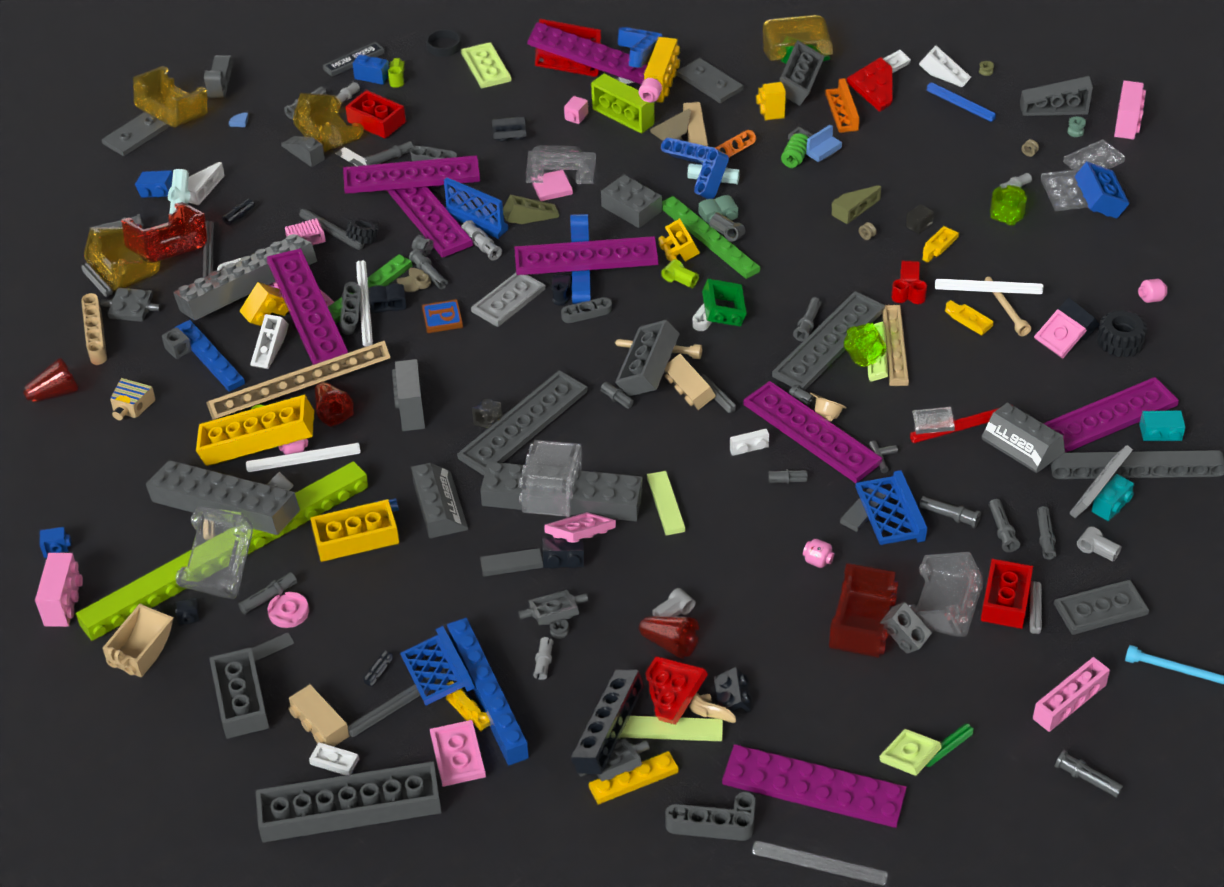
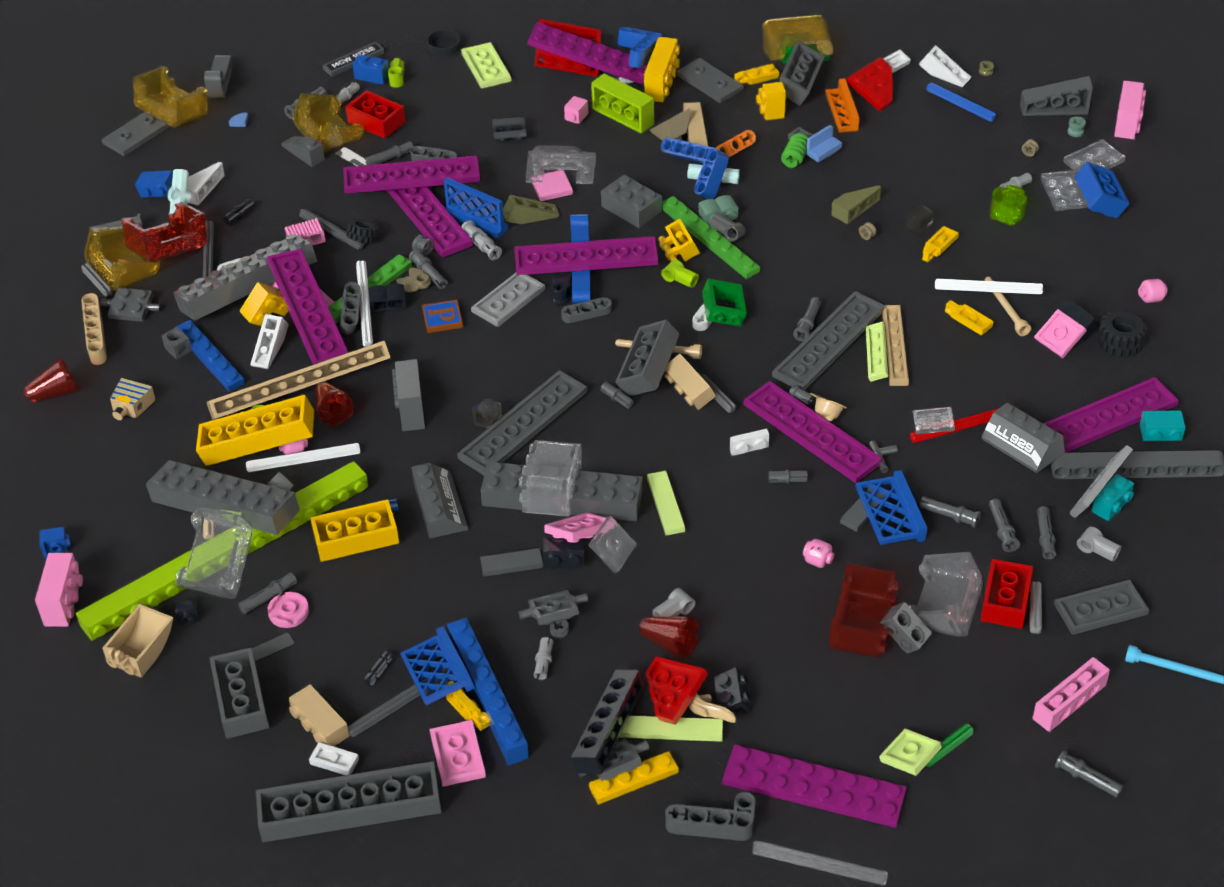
(612, 544): none -> clear tile
(650, 90): bright pink head -> none
(757, 75): none -> yellow hinge
(864, 344): clear neon green brick -> none
(909, 285): red piece -> none

